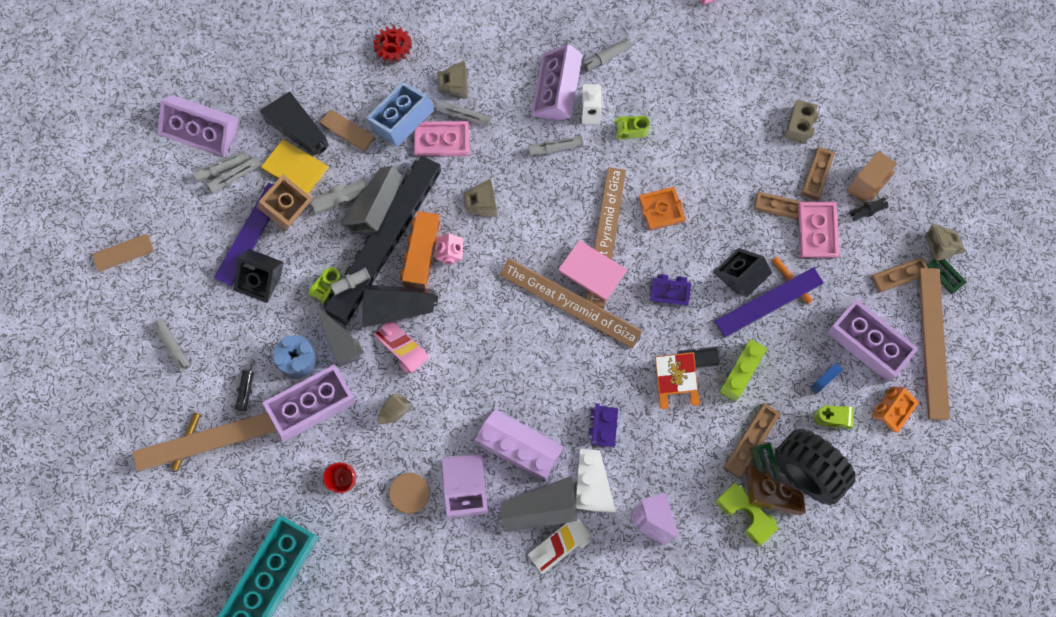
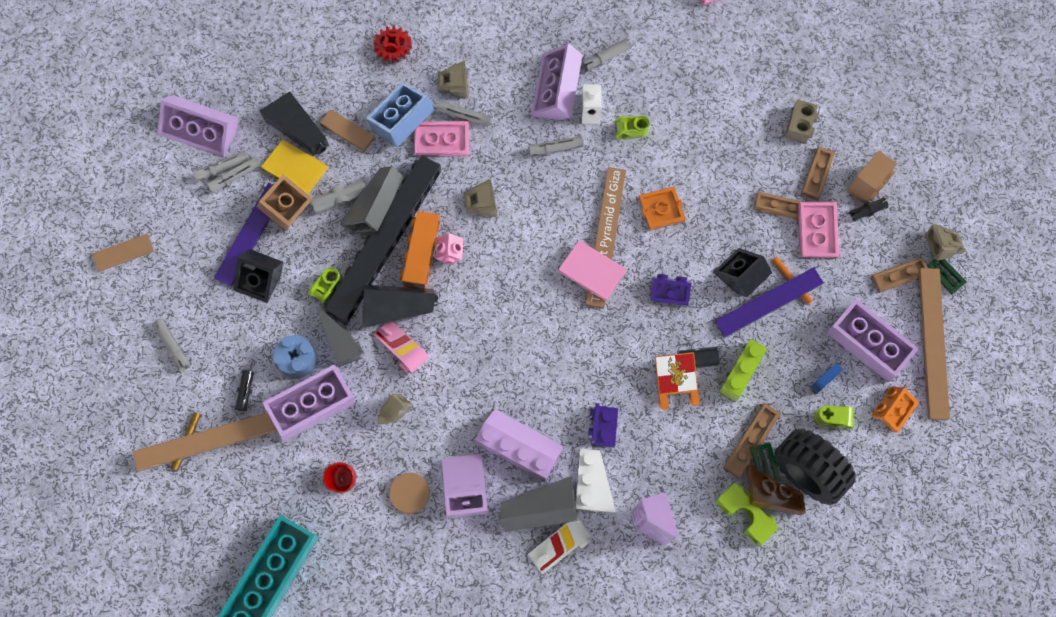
(350, 281): light grey pin -> none
(571, 302): medium nougat tile -> none

